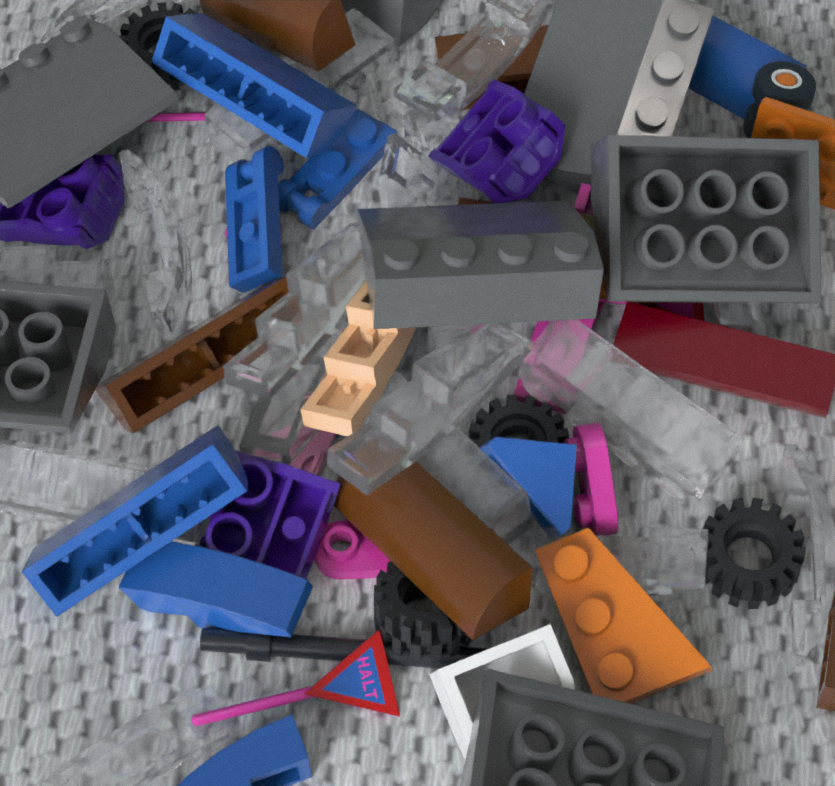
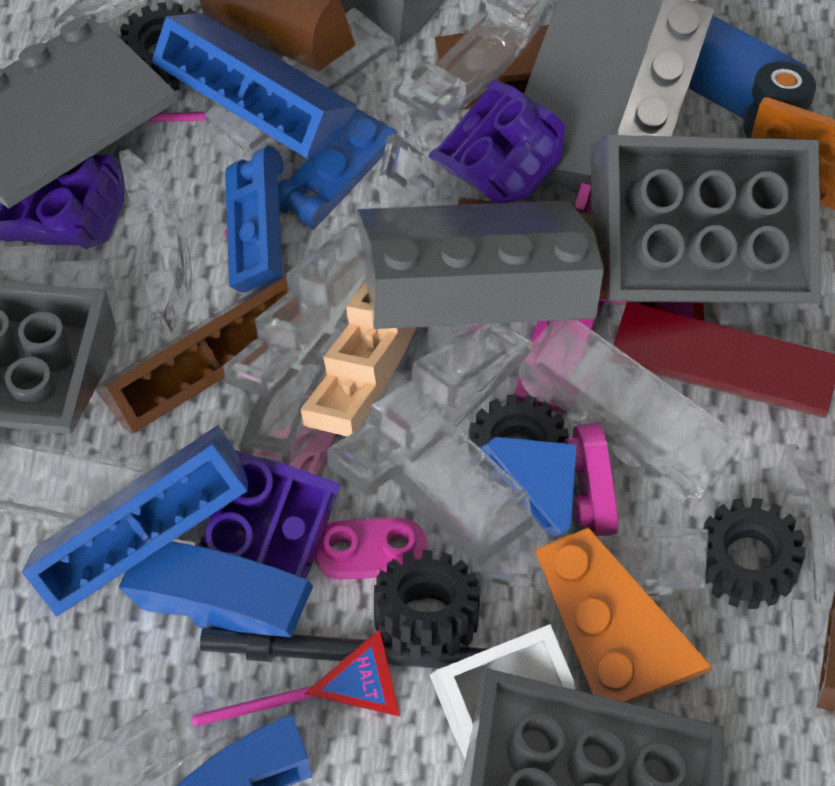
(441, 548): reddish brown brick -> none

